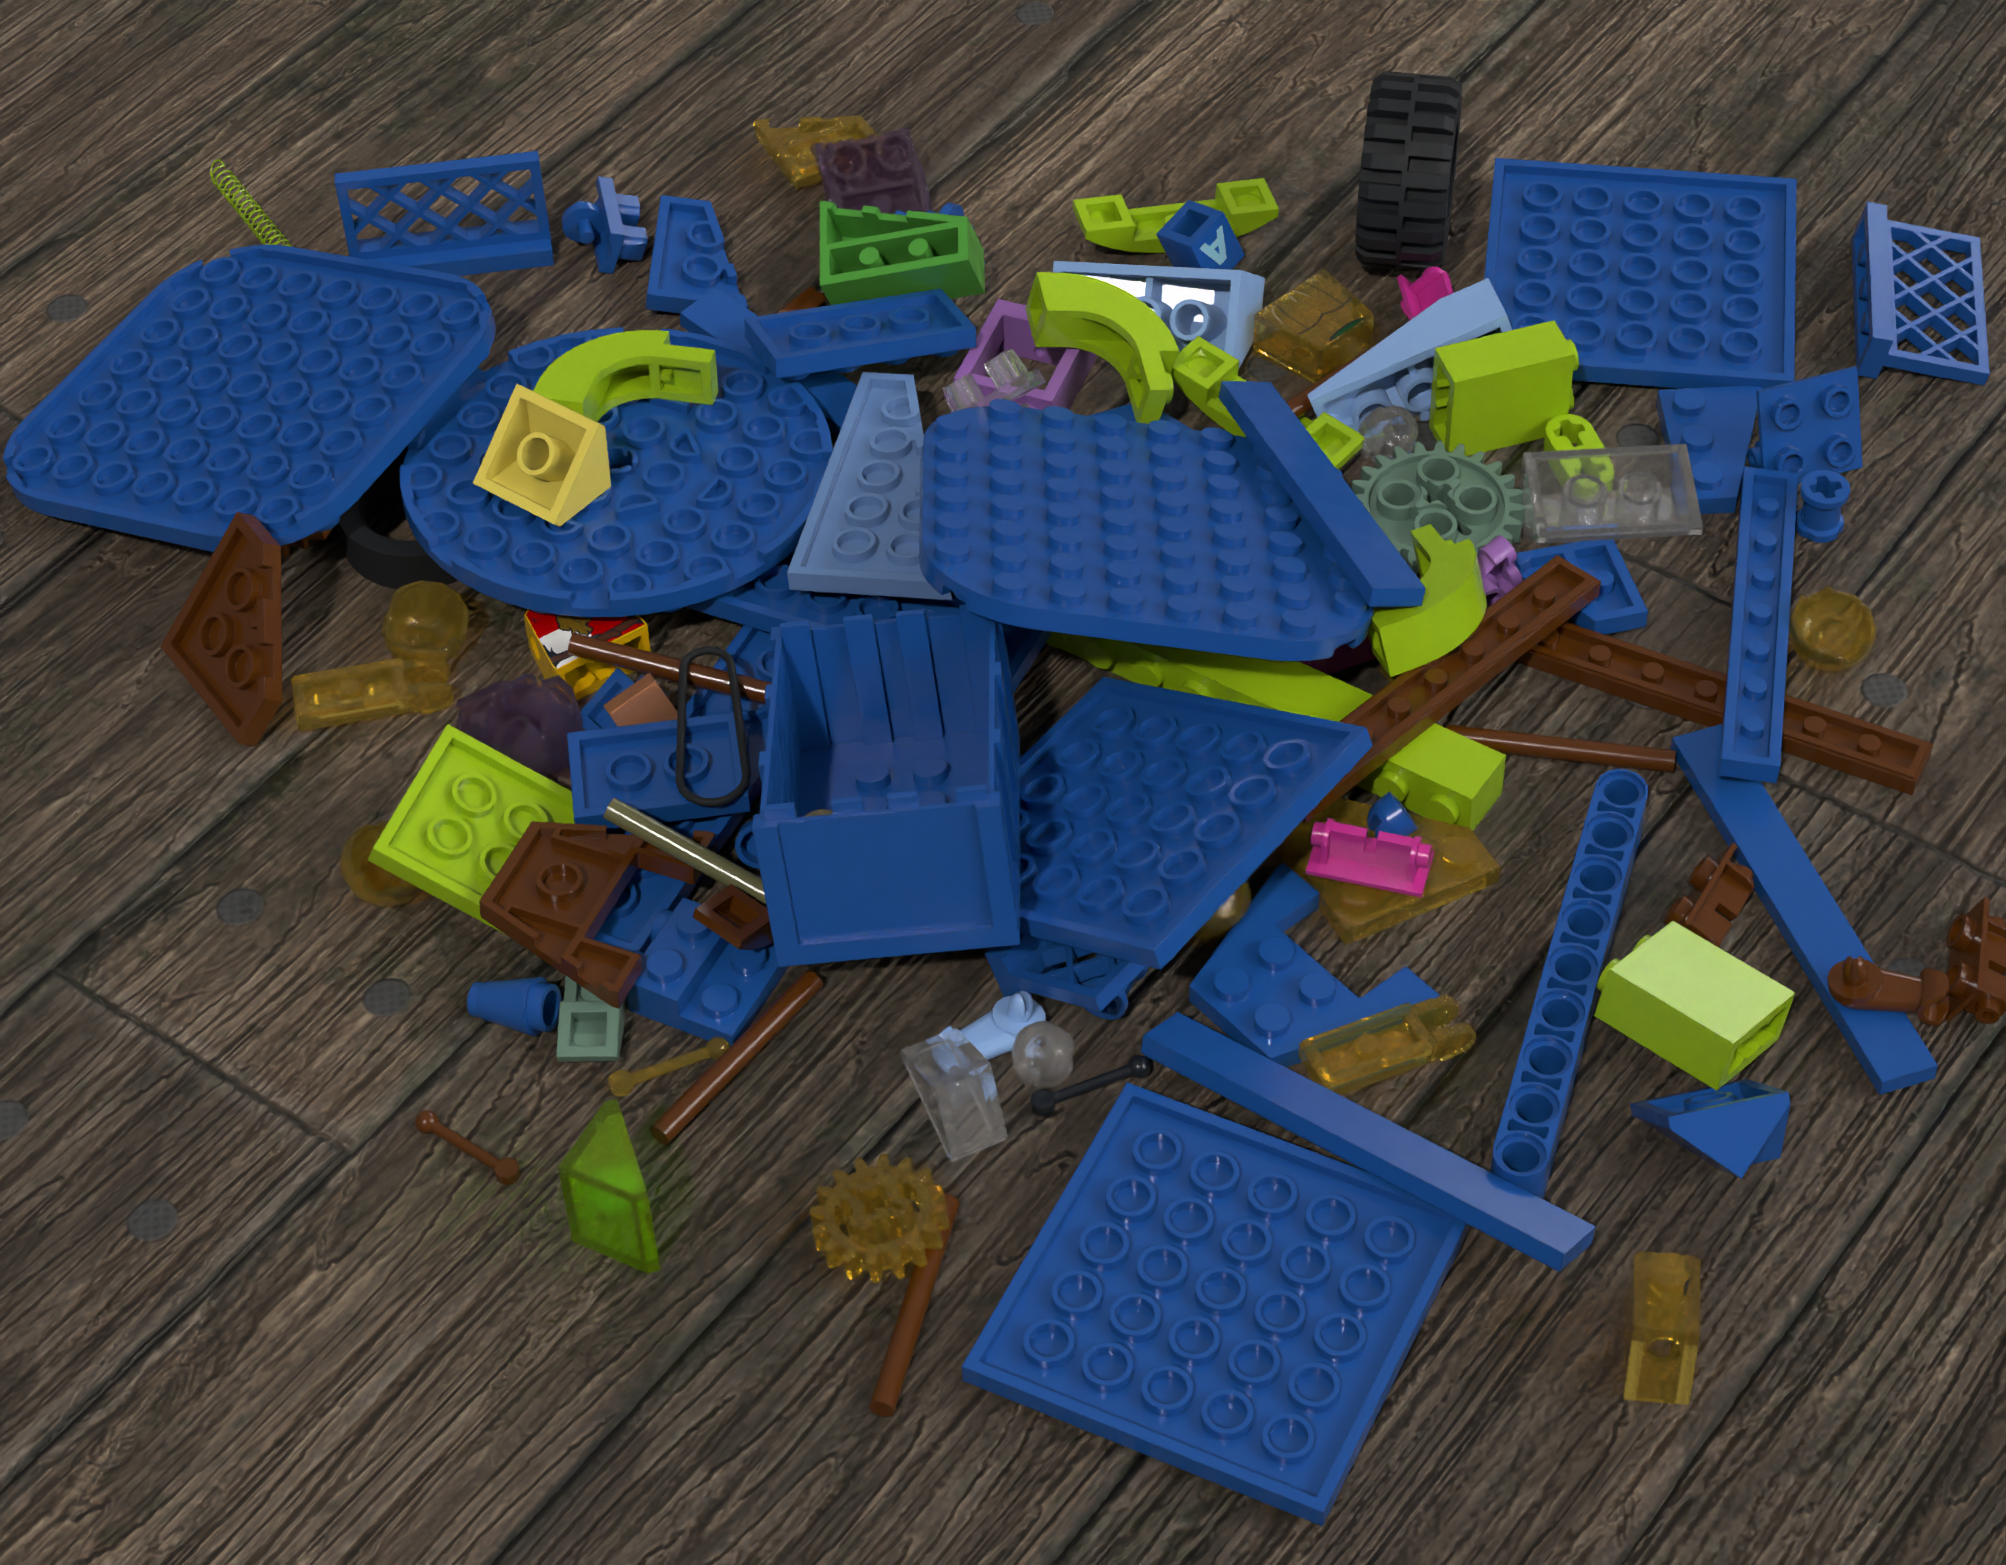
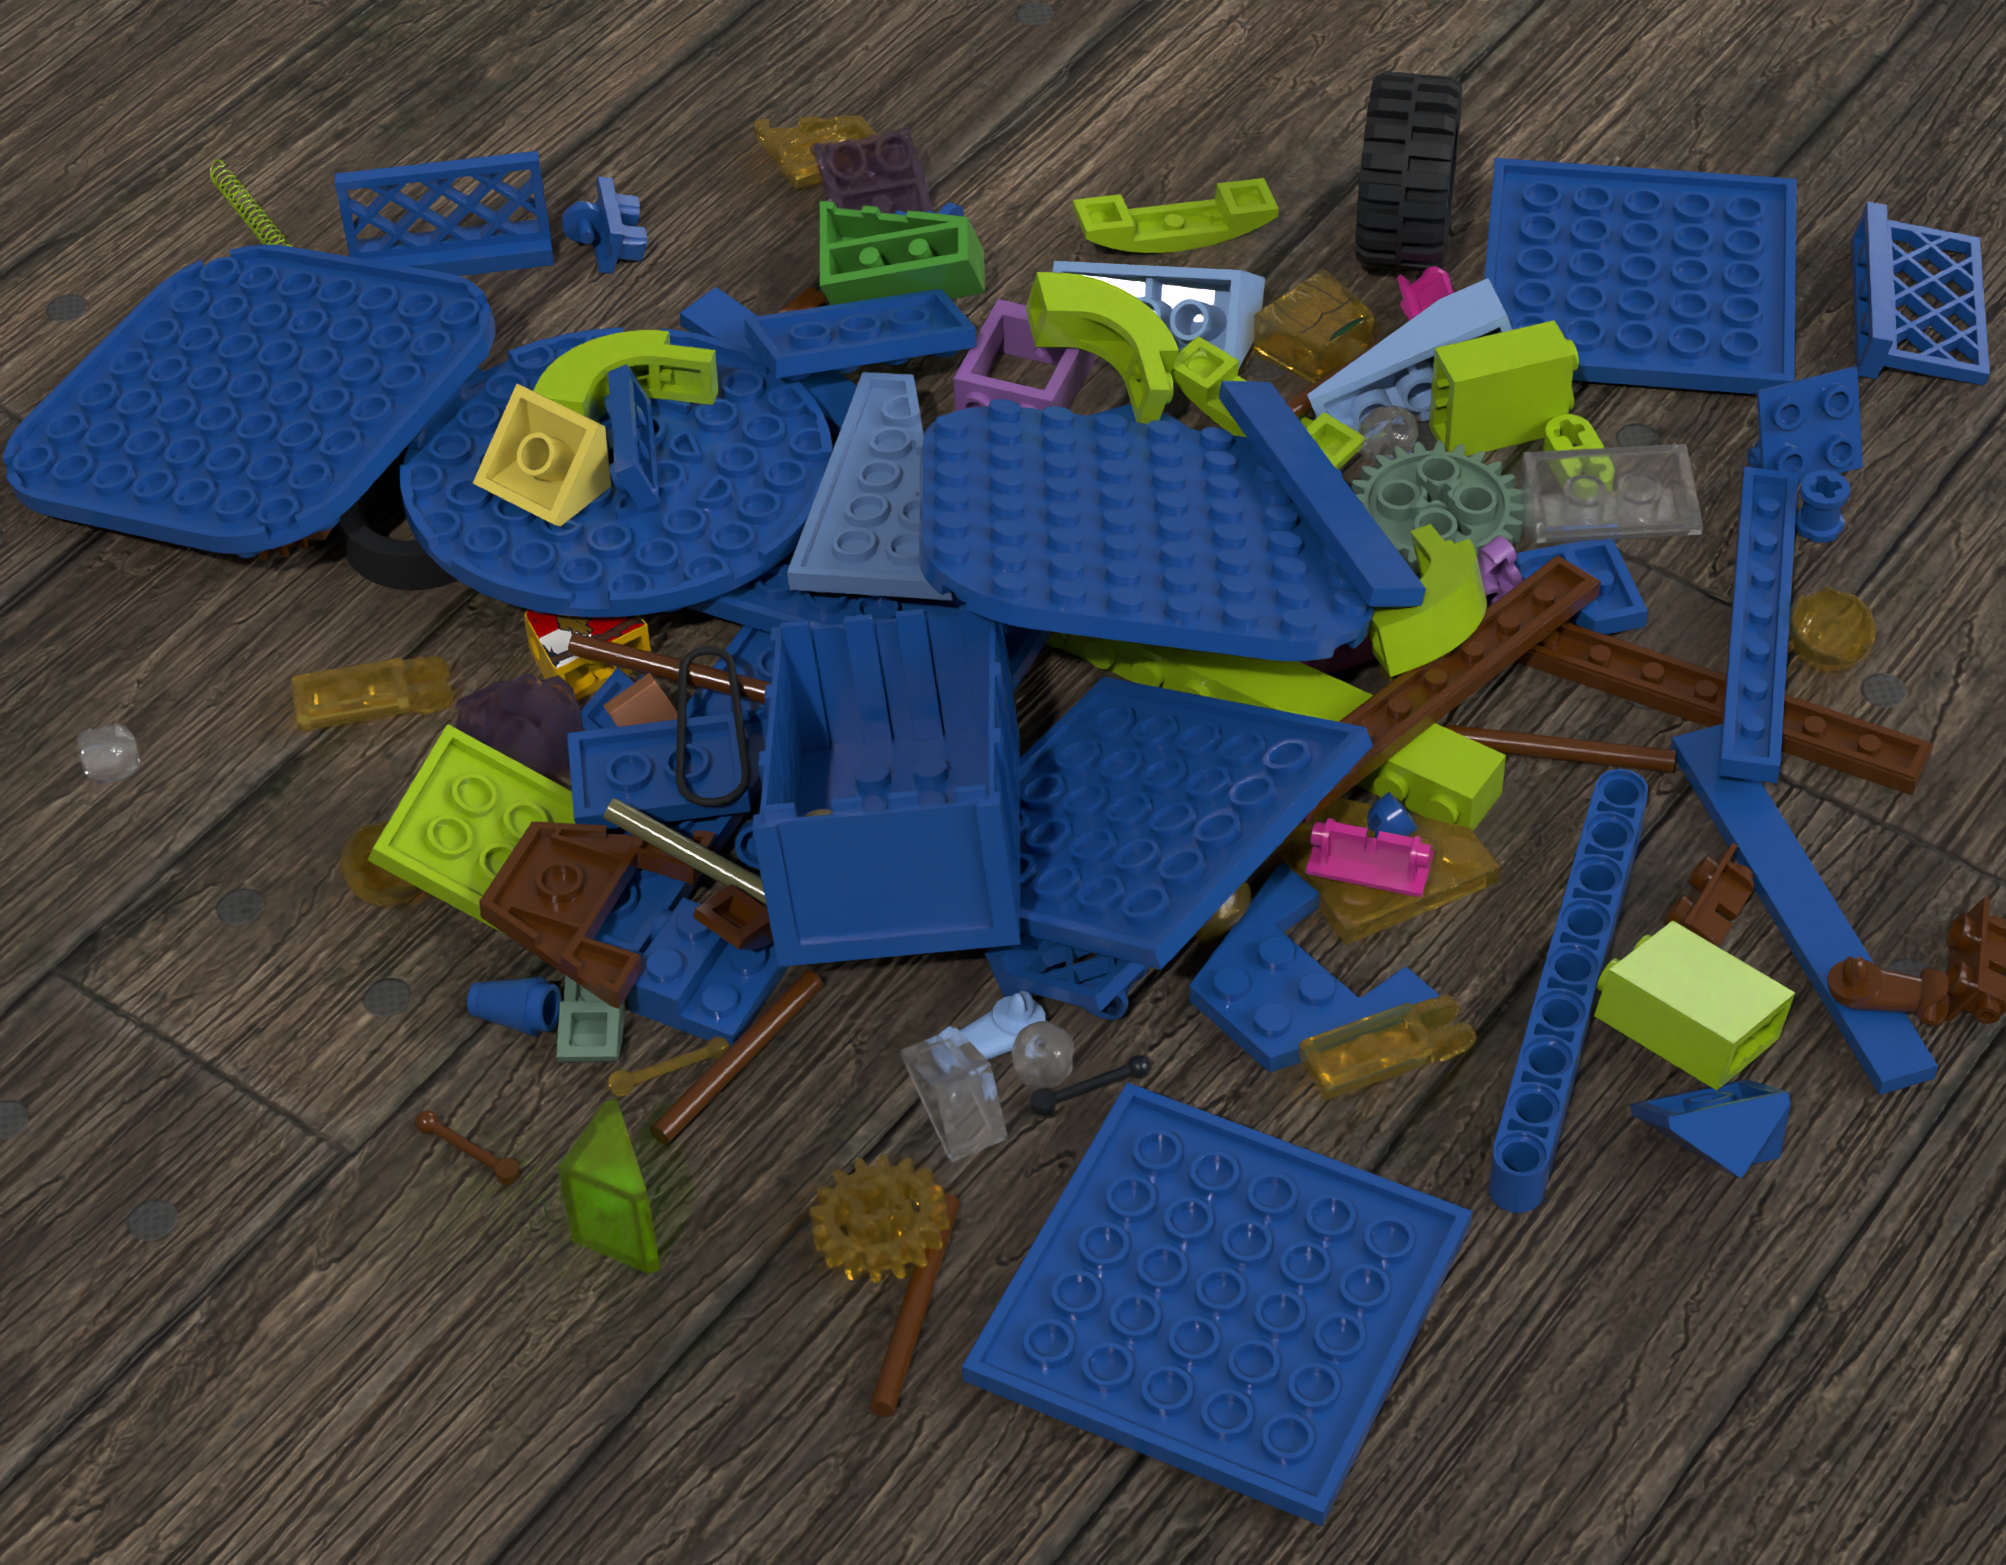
(108, 753): none -> clear piece
(232, 631): reddish brown plate -> none
(425, 621): clear yellow hair -> none
(631, 438): none -> blue plate
(688, 256): blue wing -> none
(1008, 376): clear hips -> none
(1200, 238): blue brick -> none
(1370, 1141): blue tile -> none
(1660, 1305): clear yellow torso -> none
(1717, 433): blue wing -> none

